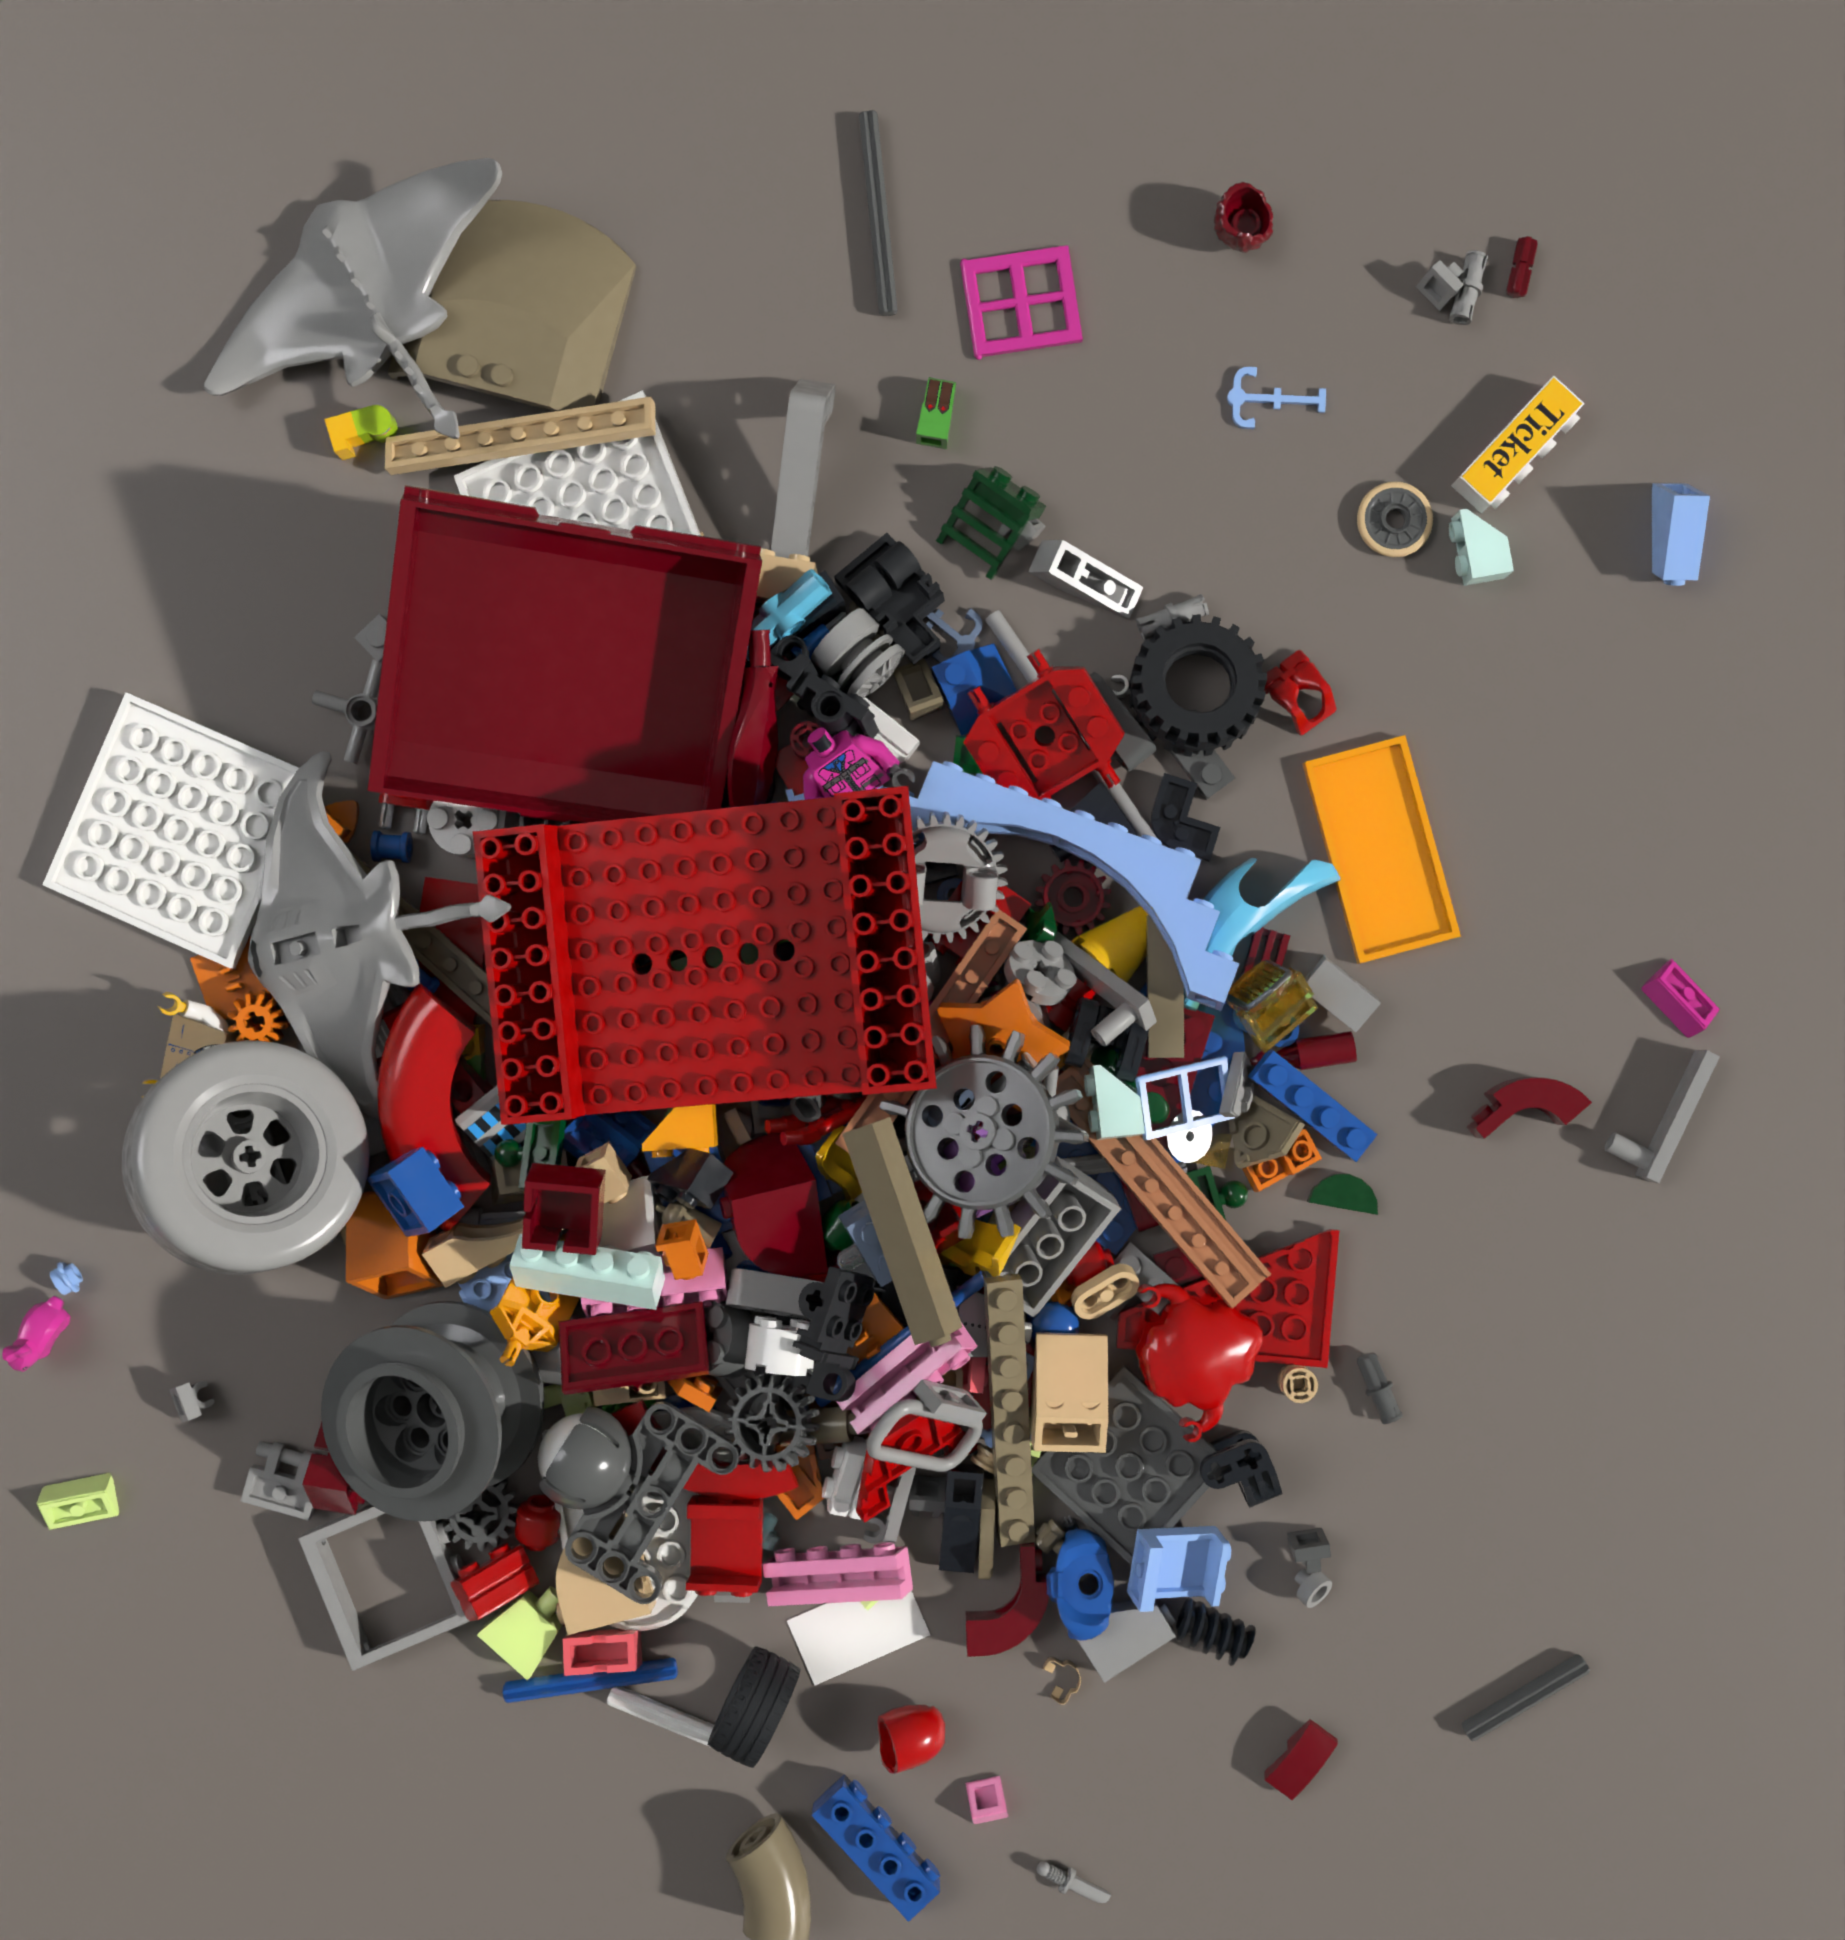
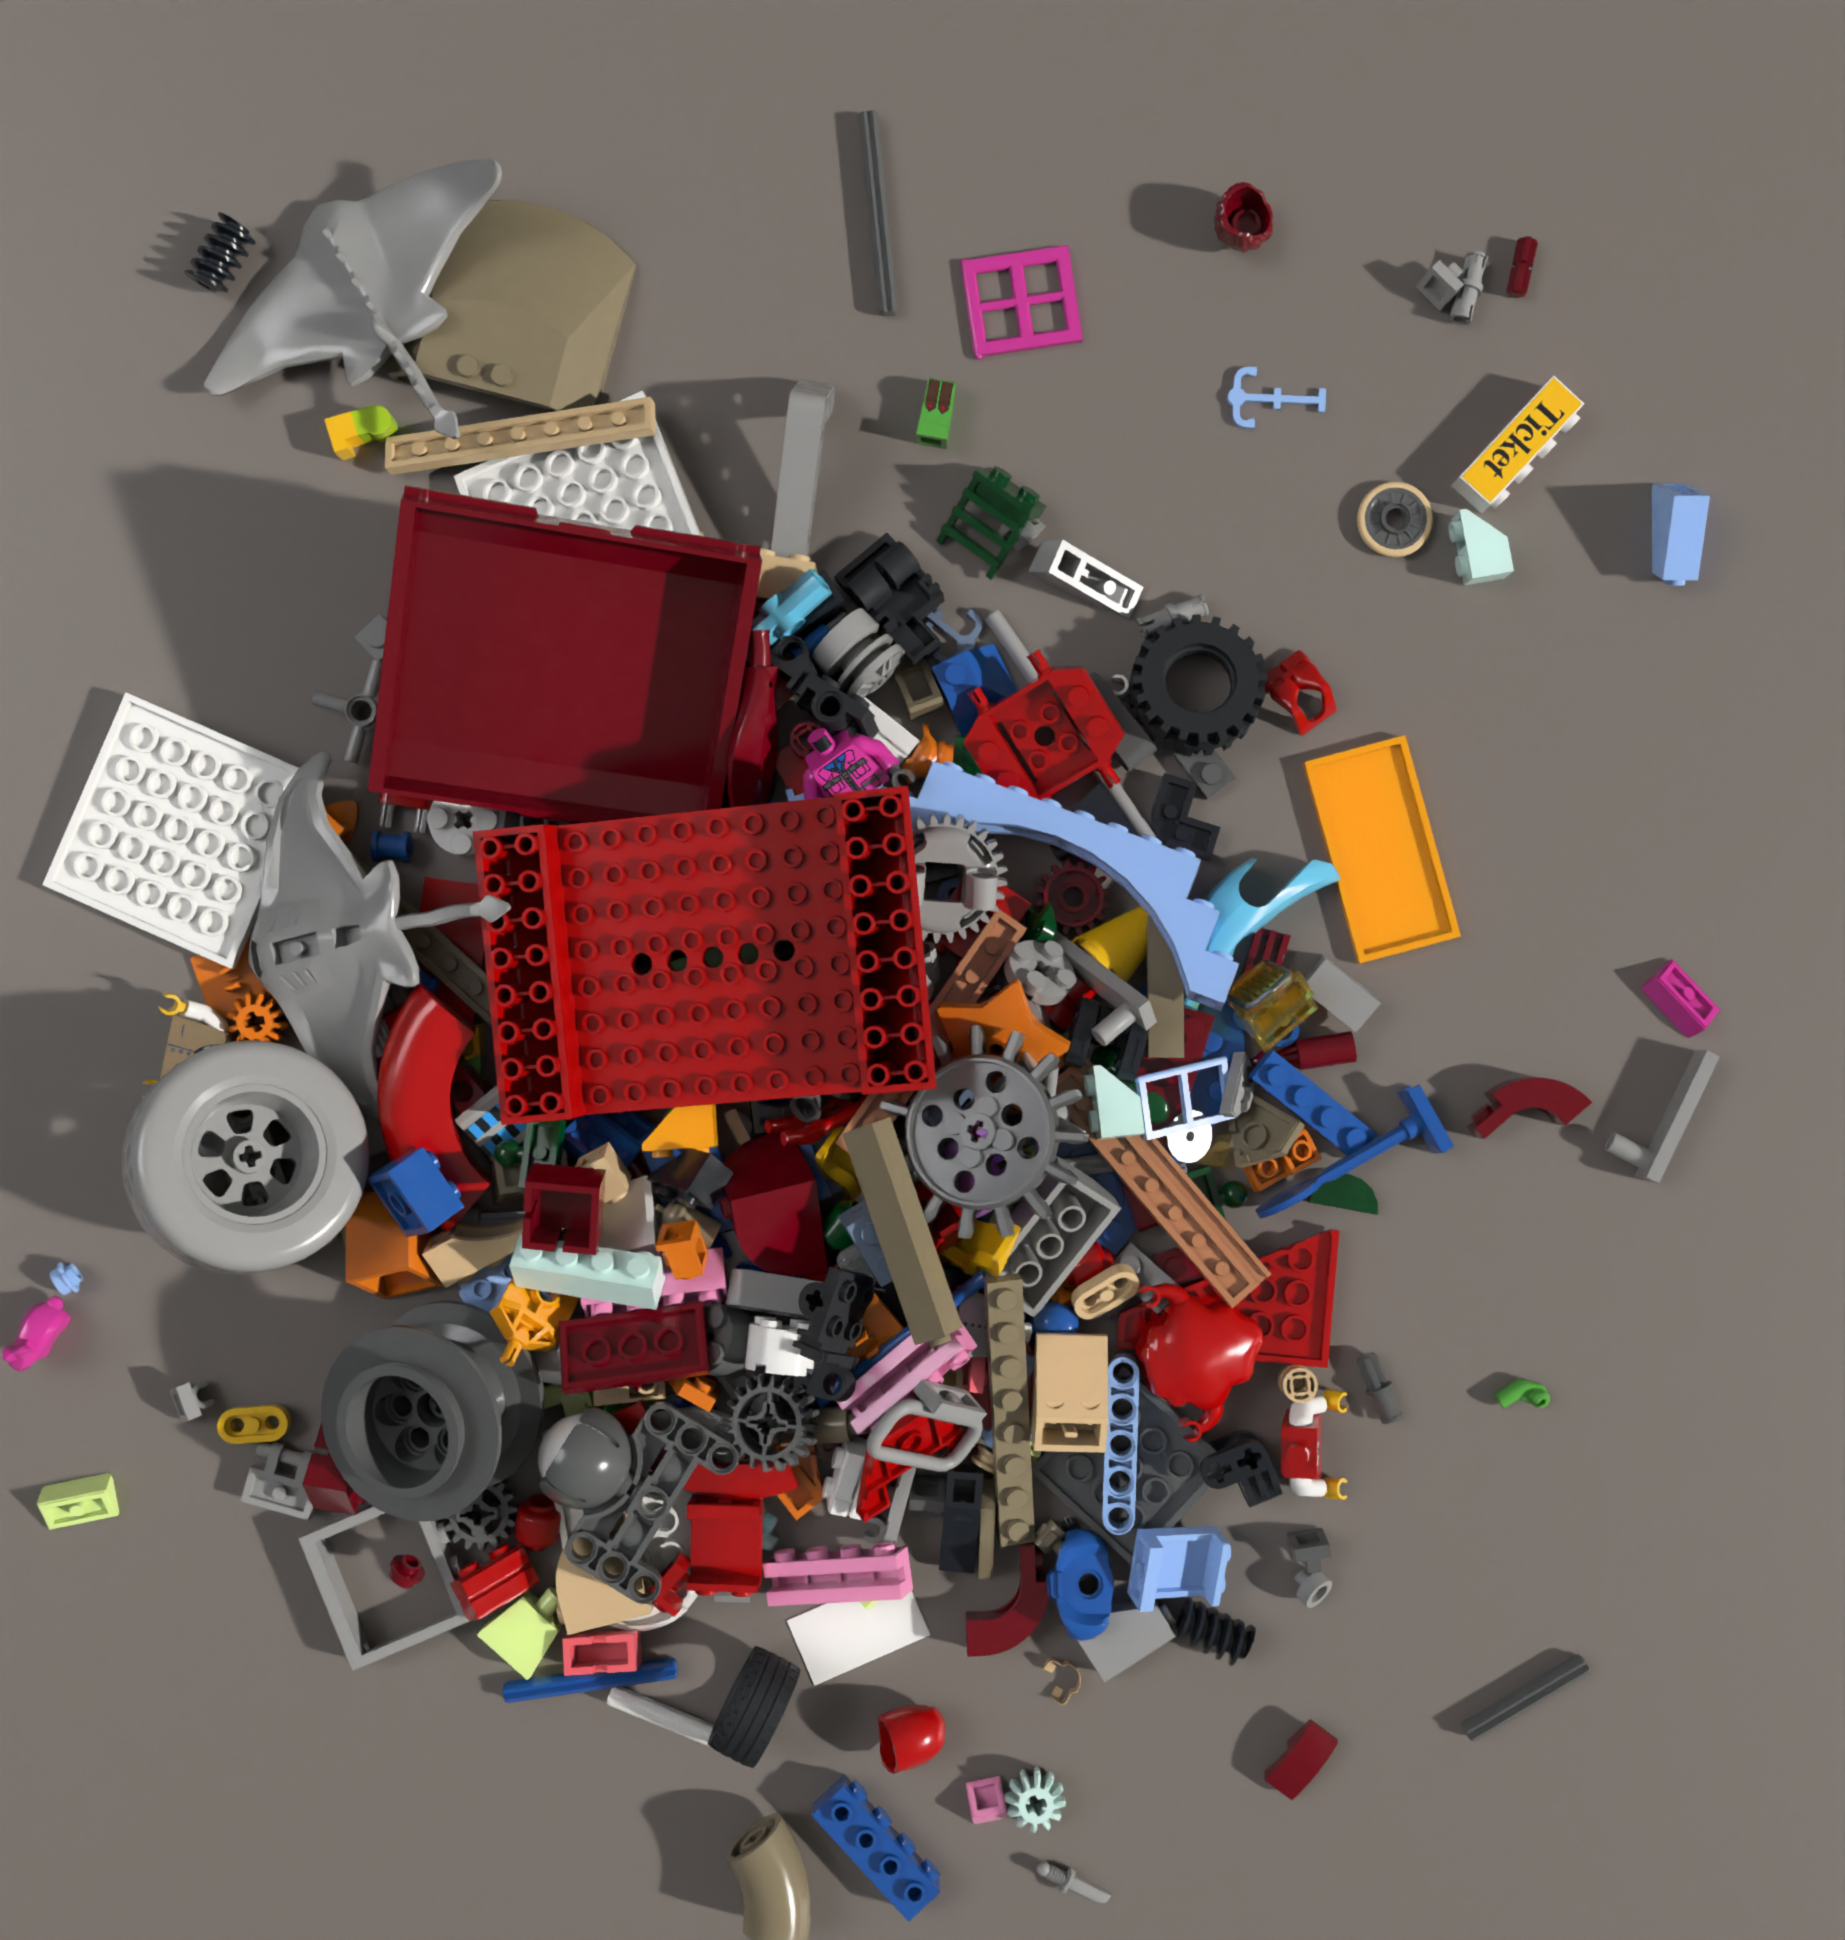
(220, 254): none -> black piece
(256, 1424): none -> yellow plate
(406, 1570): none -> dark red plate
(672, 1578): none -> red bracket
(925, 753): none -> orange animal
(1026, 1809): none -> light aqua gear
(1121, 1460): none -> light blue beam
(1303, 1446): none -> torso
(1421, 1122): none -> blue piece
(1524, 1390): none -> bright green arm

